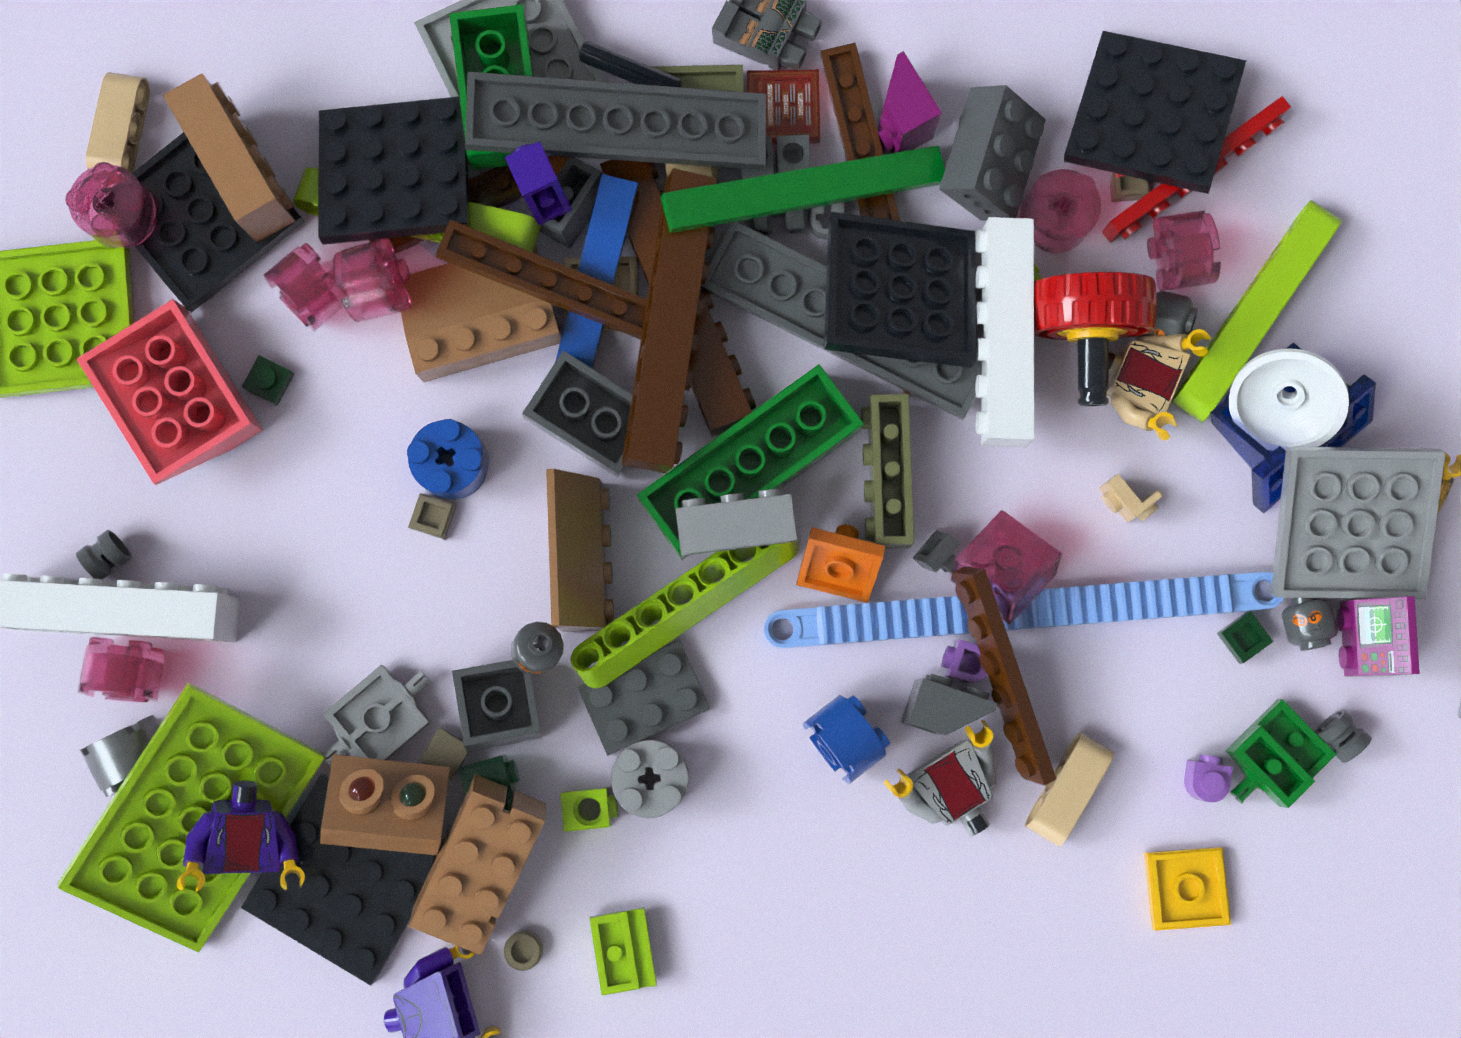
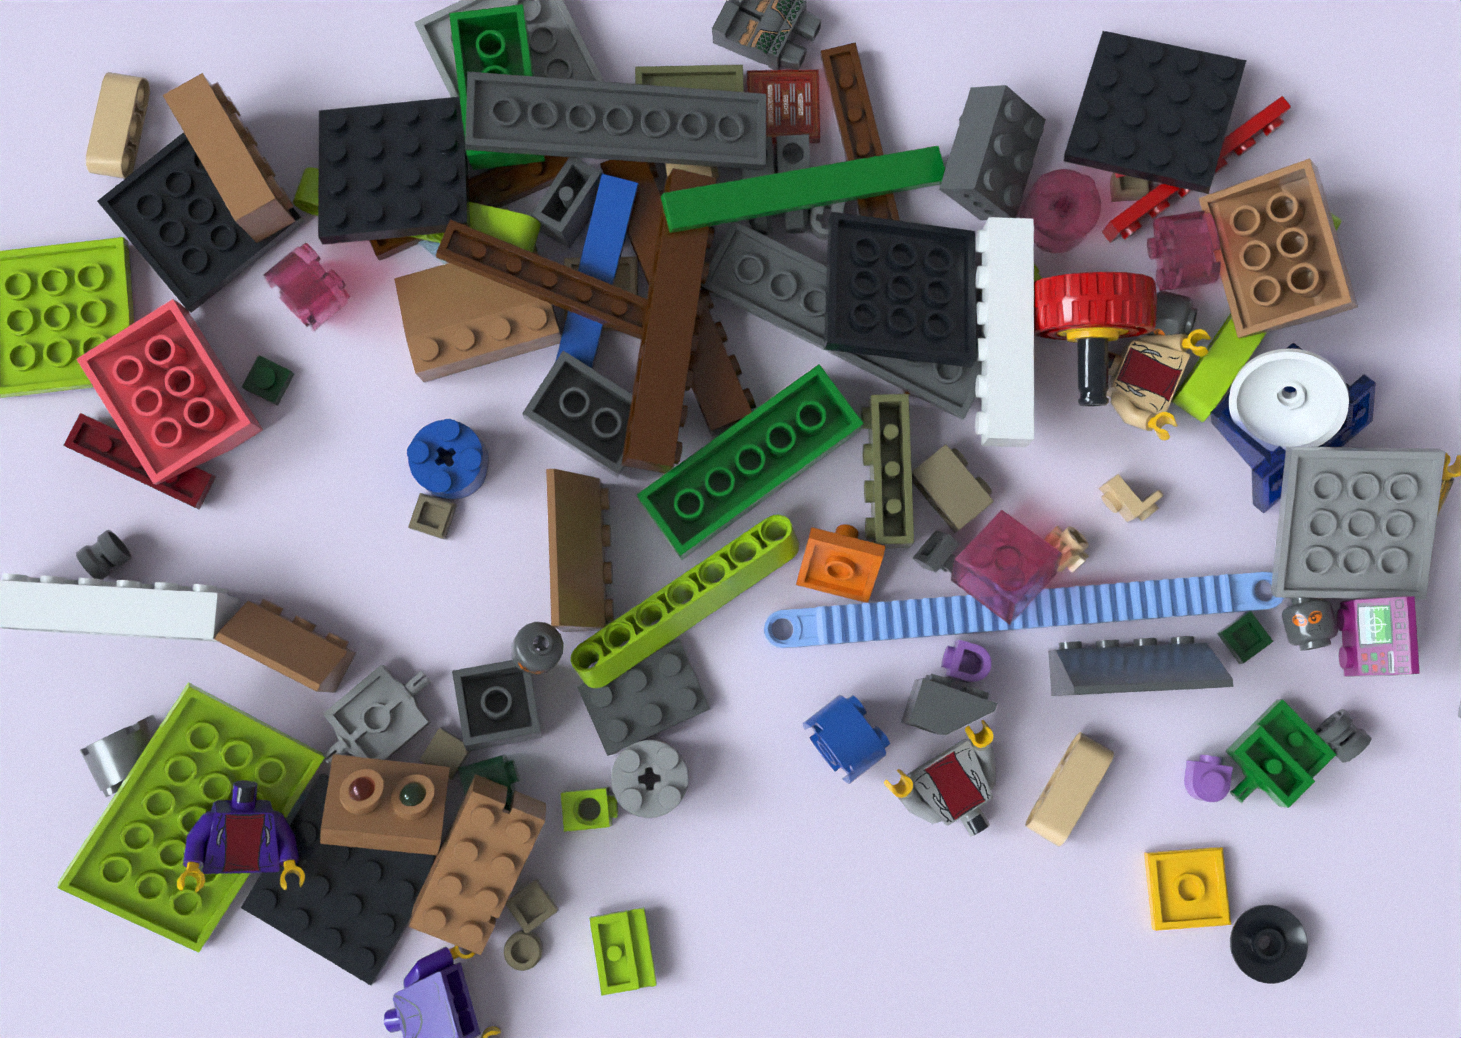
(112, 206): clear pink brick -> none
(112, 450): none -> dark red plate
(120, 671): clear pink brick -> none
(288, 645): none -> medium nougat slope
(372, 280): clear pink brick -> none
(531, 906): none -> dark tan plate
(538, 182): dark purple brick -> none
(624, 67): black axle -> none
(735, 522): light grey brick -> none
(908, 111): magenta slope -> none
(951, 487): none -> dark tan brick
(1004, 674): reddish brown plate -> none
(1071, 544): none -> tan gear
(1135, 668): none -> dark grey slope
(1279, 251): none -> medium nougat slope
(1286, 948): none -> black dish

